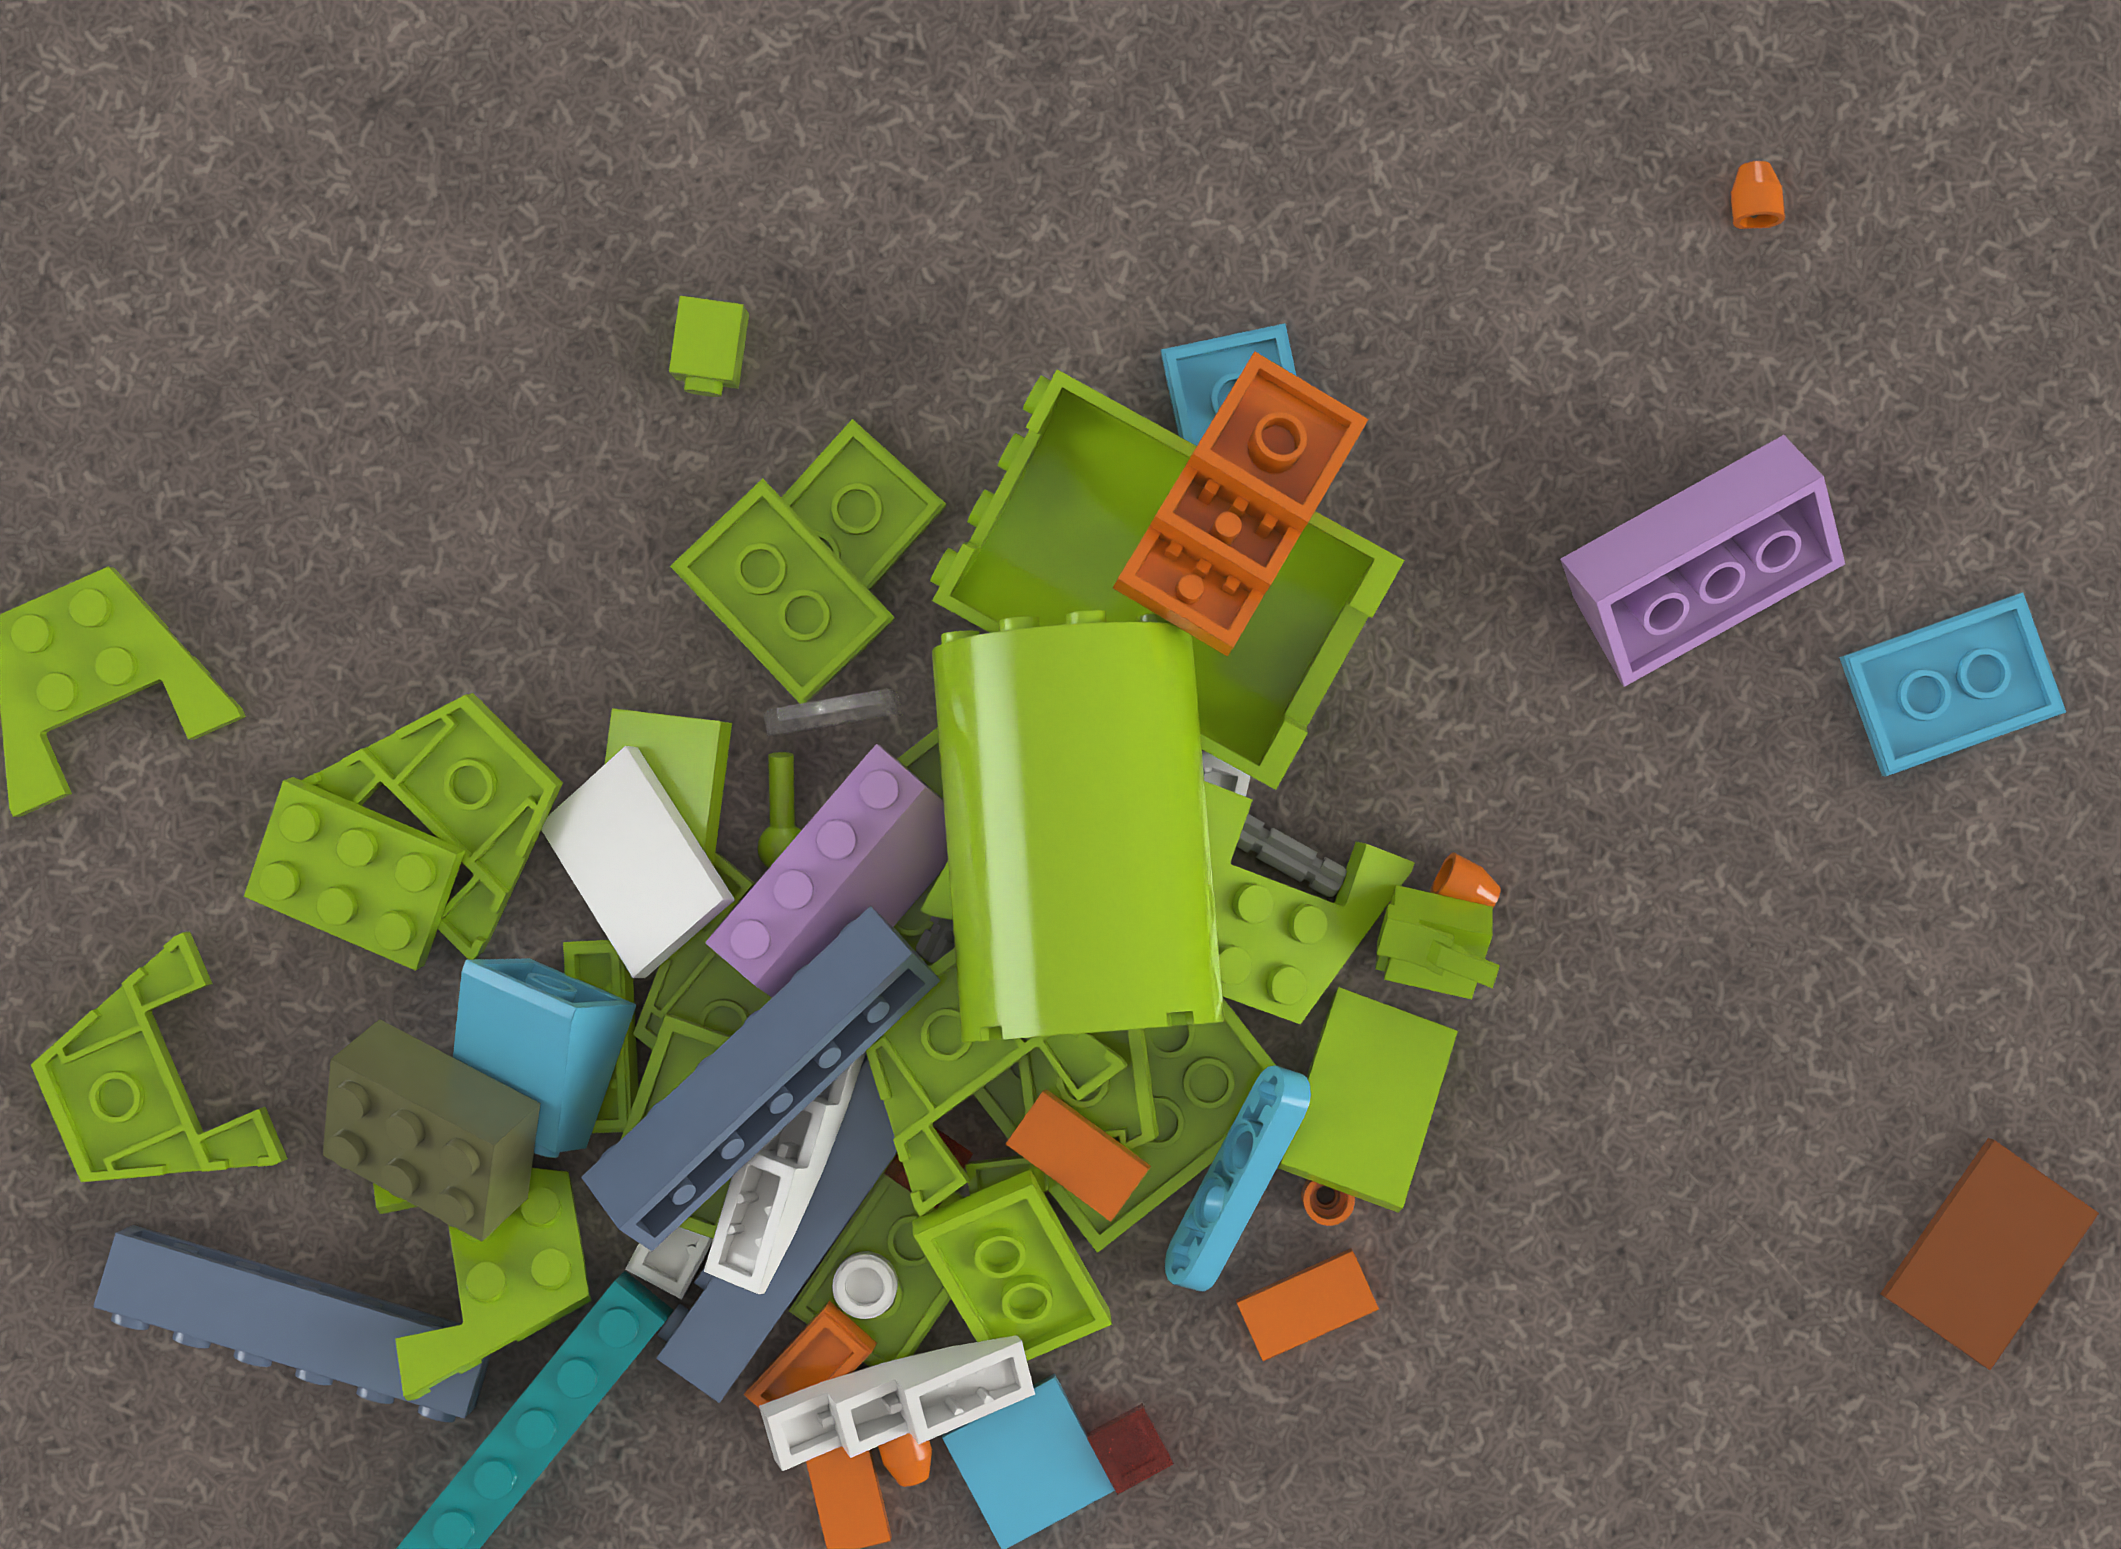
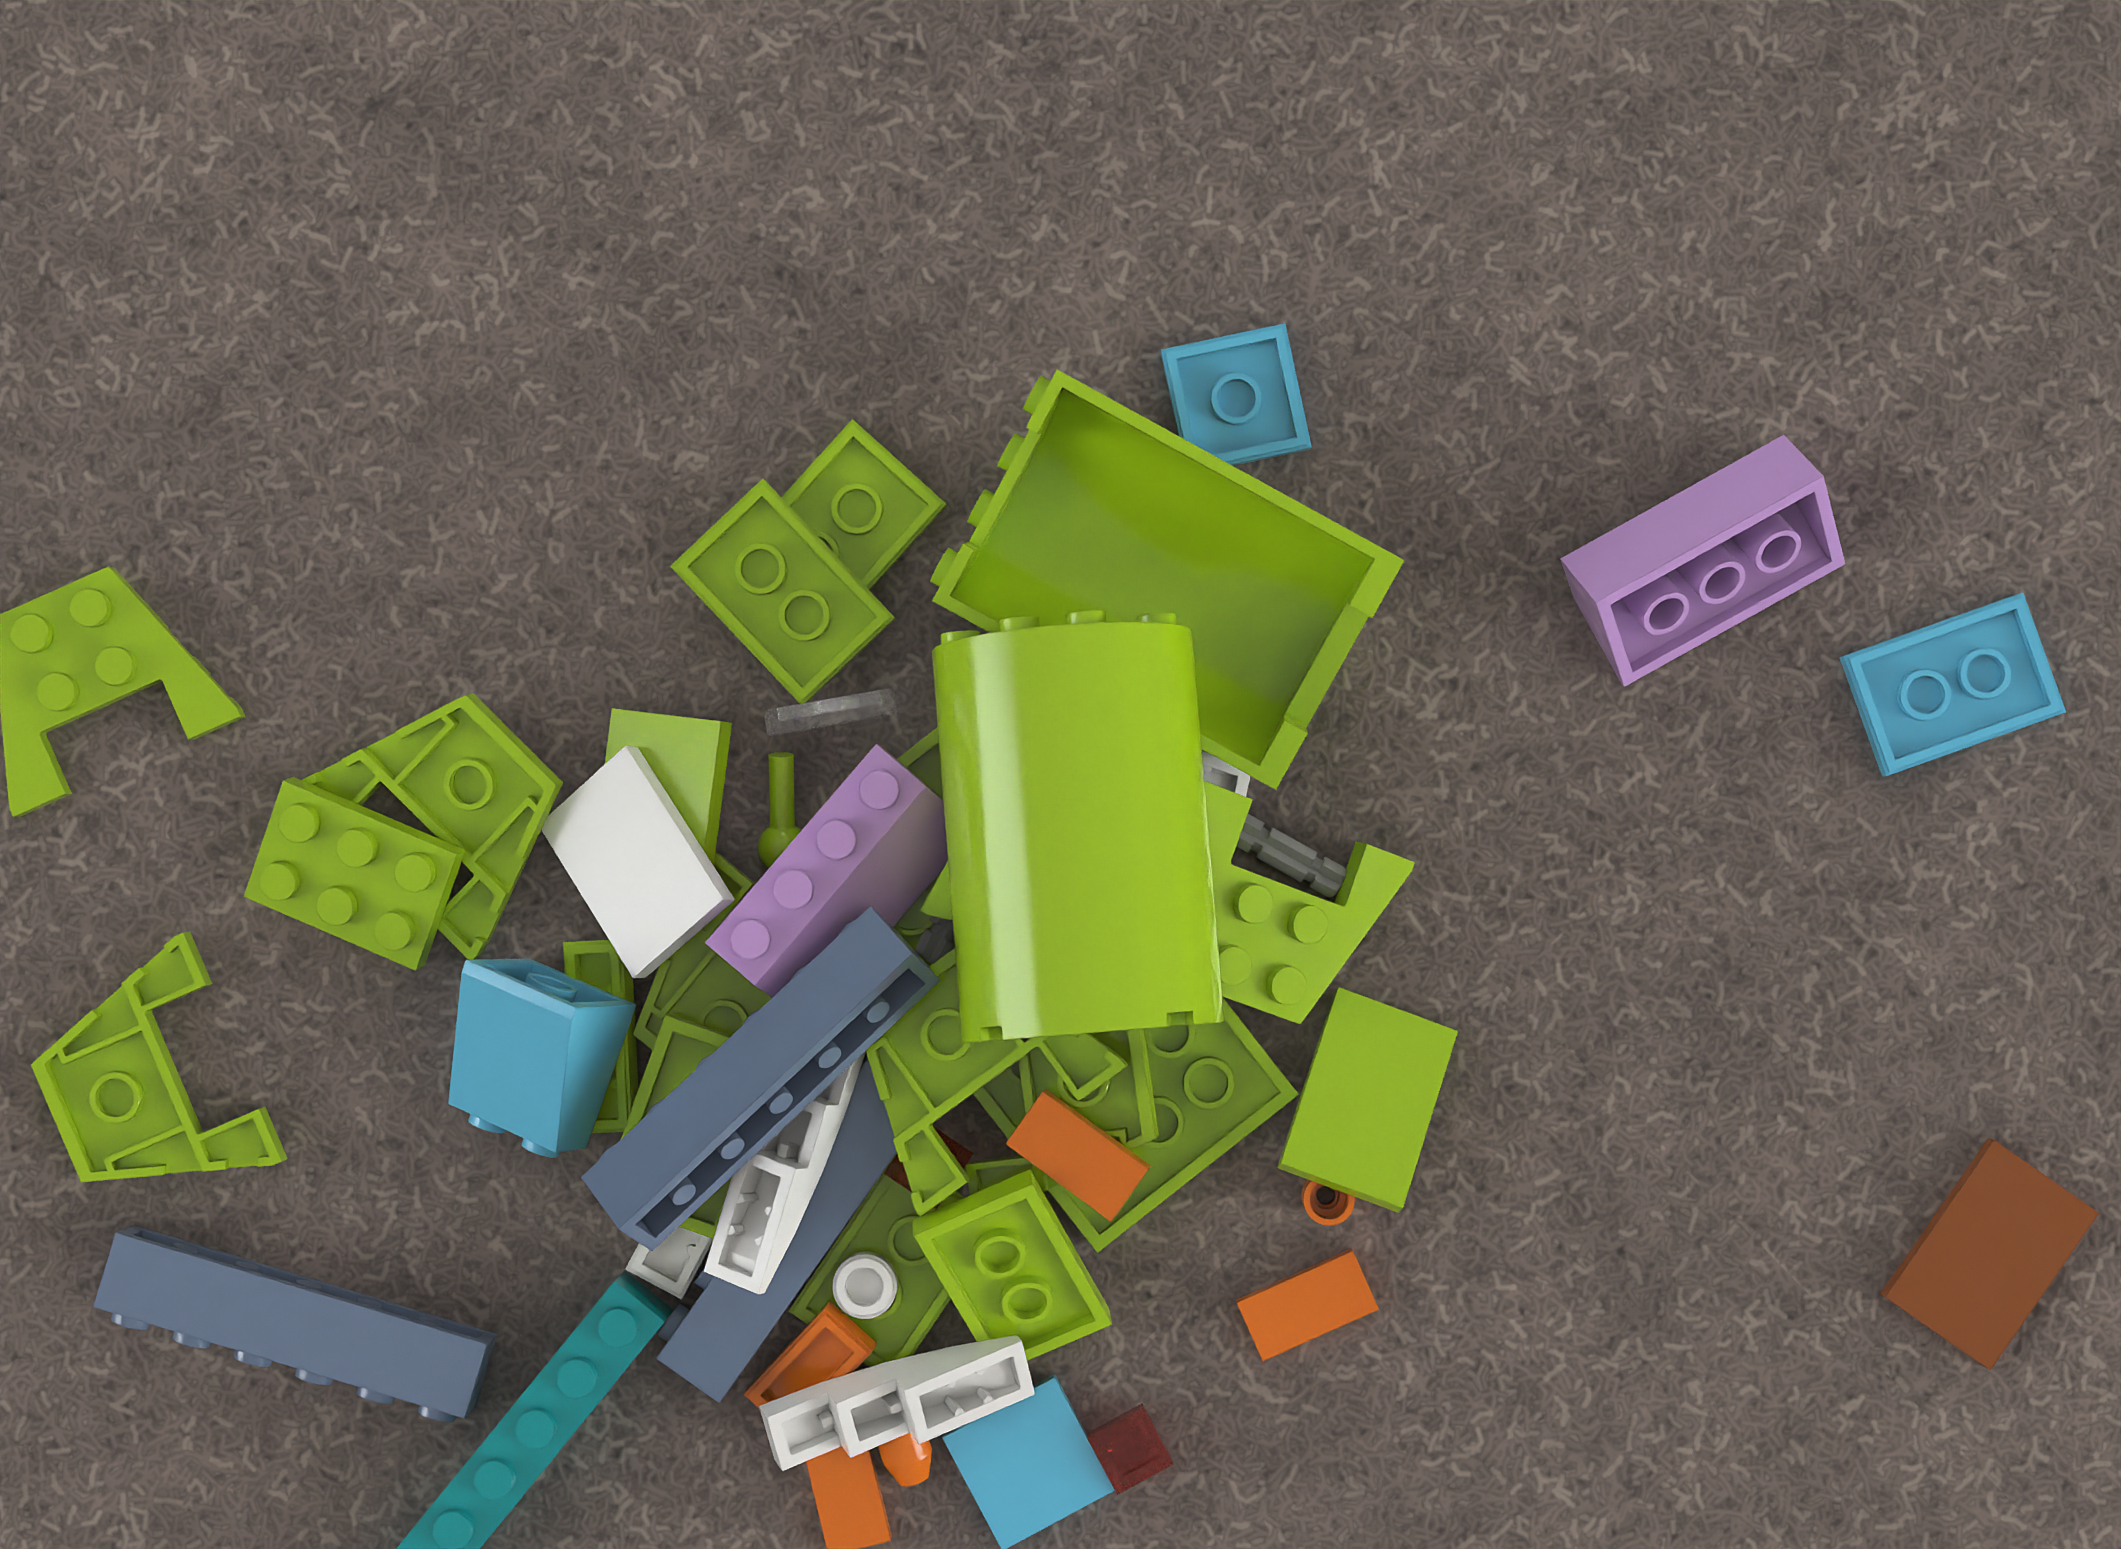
(430, 1129): olive brick -> none
(506, 1284): lime wing -> none
(708, 345): lime brick -> none
(1237, 1178): medium azure beam -> none
(1240, 503): orange slope -> none
(1436, 943): lime piece -> none
(1465, 881): orange hose -> none
(1757, 193): orange hose -> none

